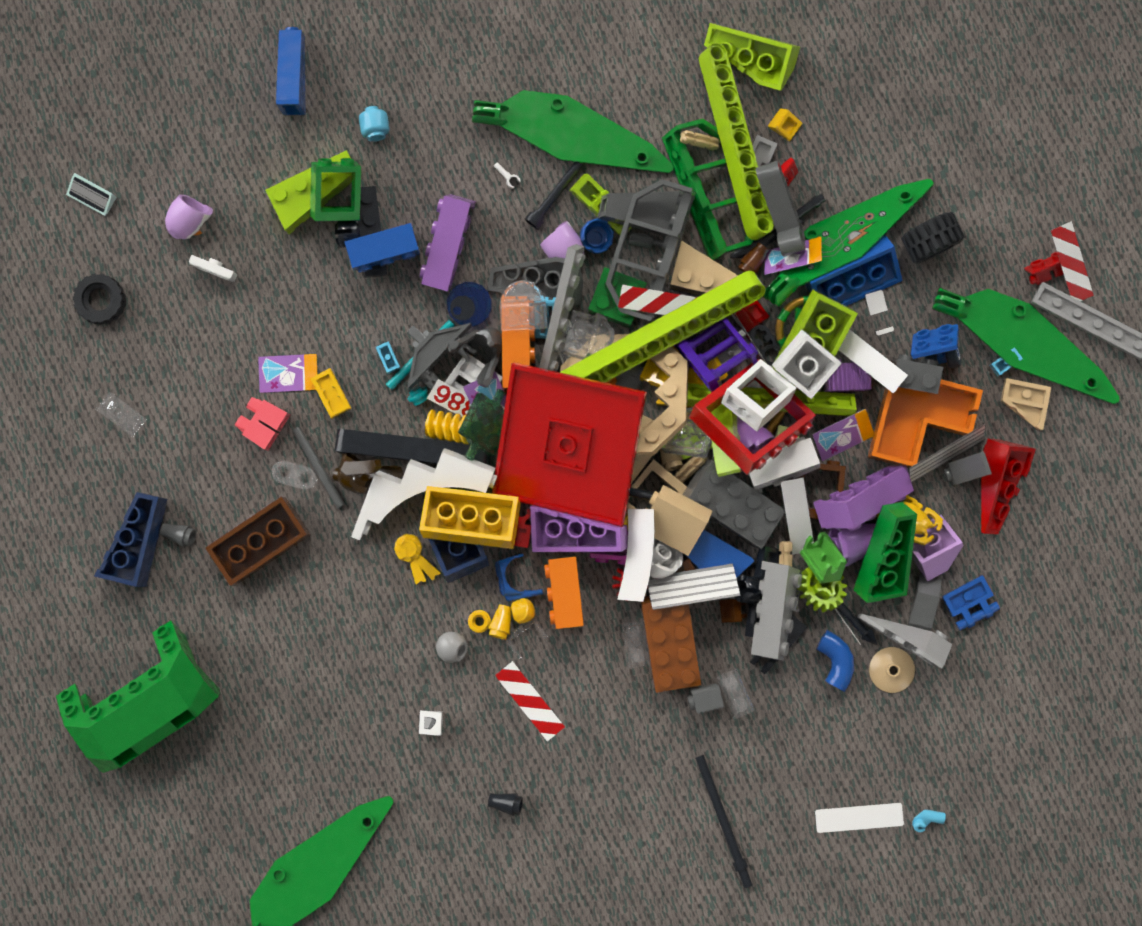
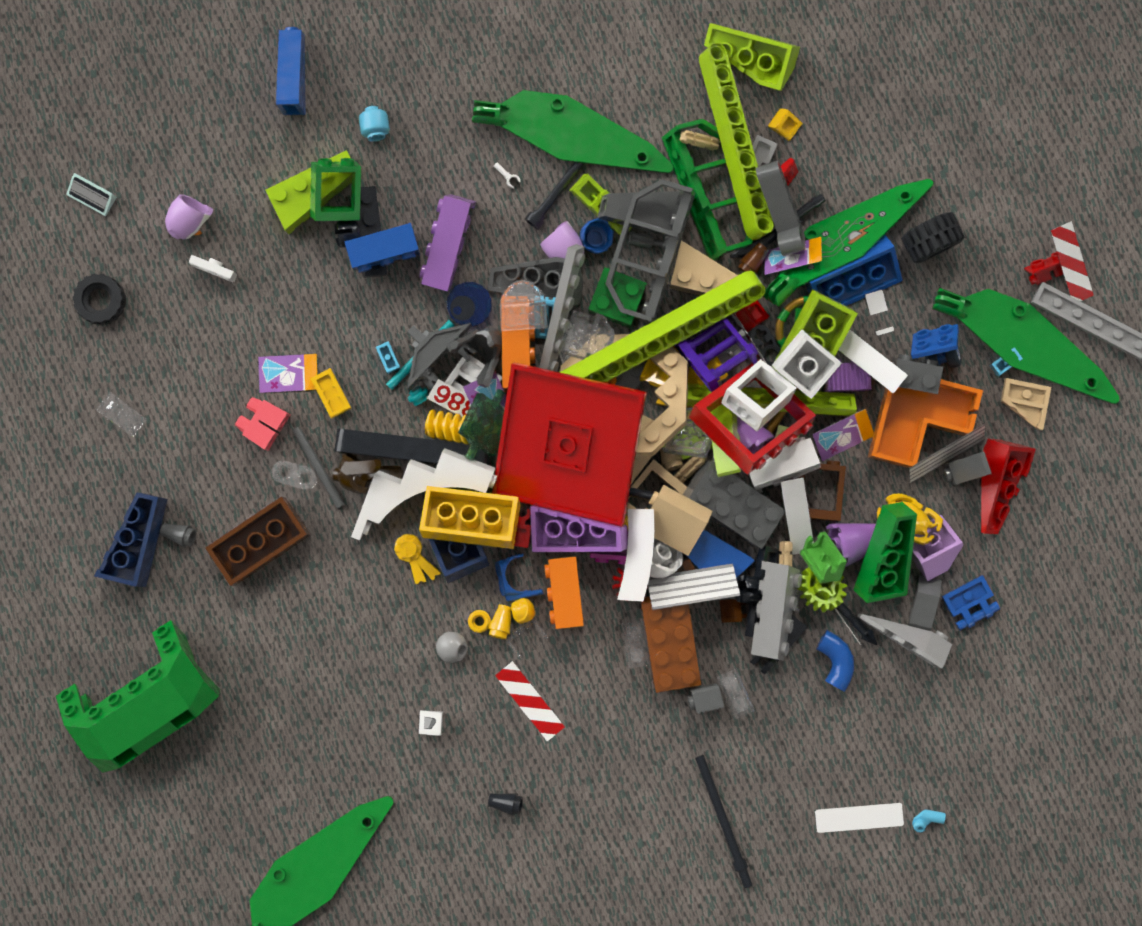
(651, 300): sticker -> none
(864, 498): medium lavender wedge -> none
(880, 667): tan dish -> none

